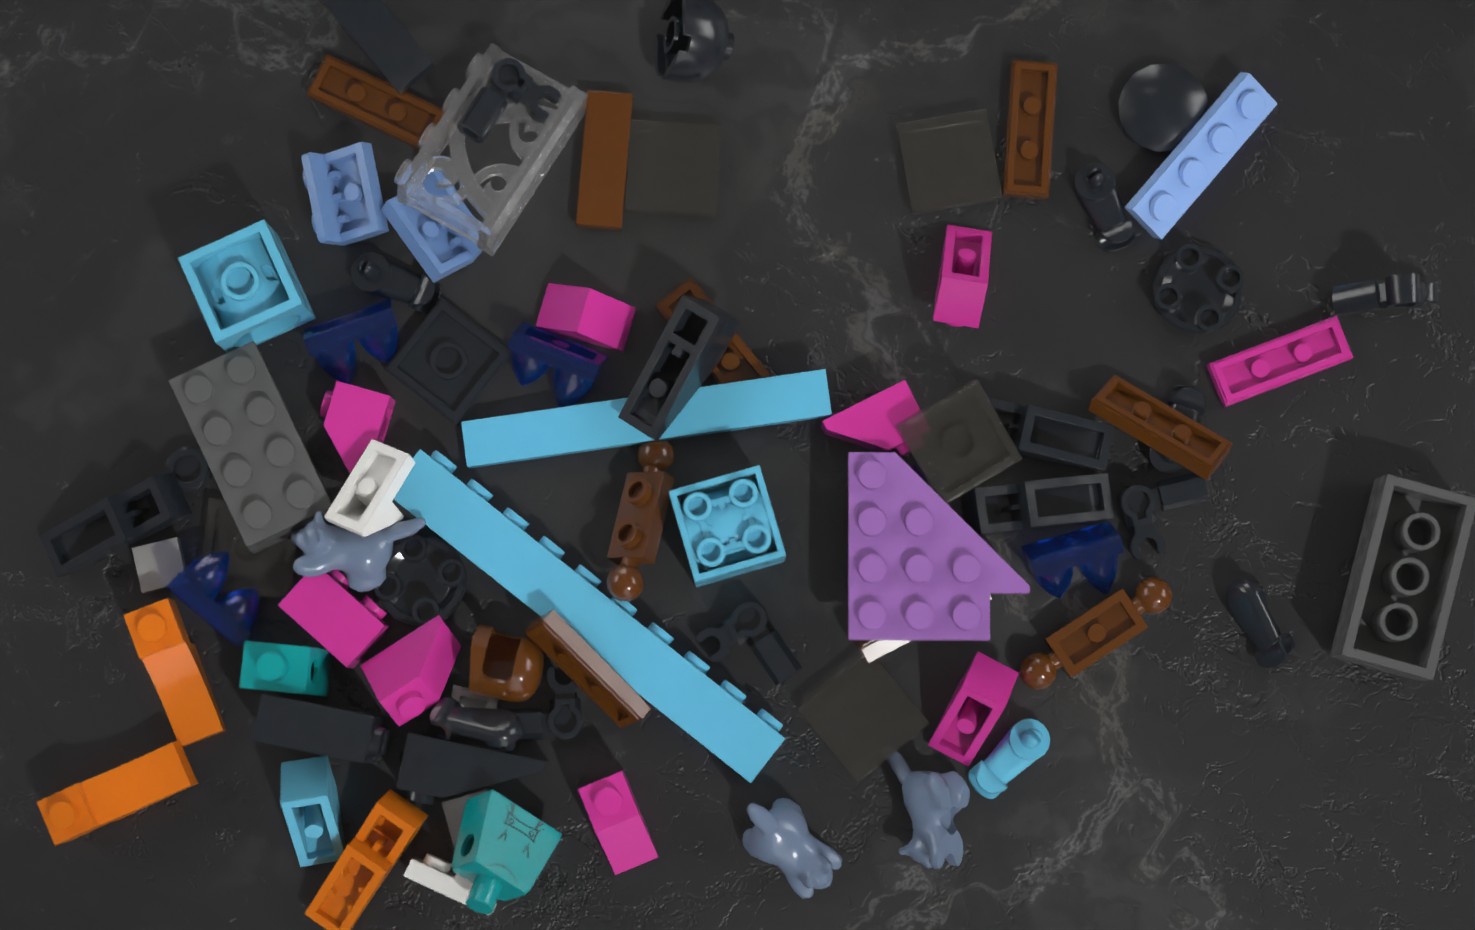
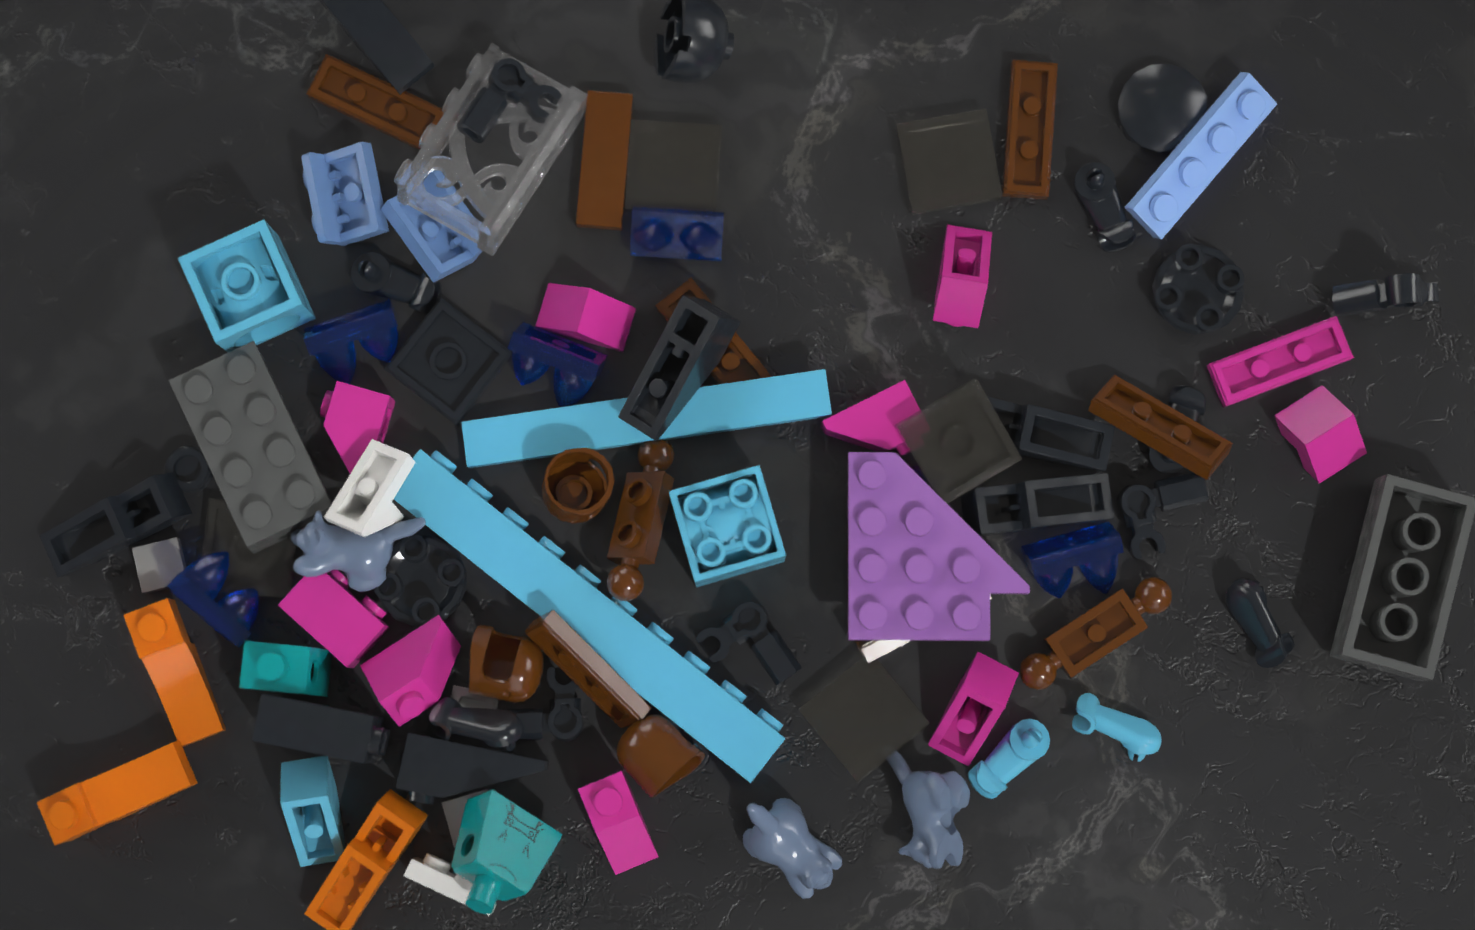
(563, 488): none -> reddish brown helmet
(657, 754): none -> reddish brown helmet
(677, 233): none -> clear blue tile
(1133, 732): none -> medium azure piece
(1322, 433): none -> dark pink piece

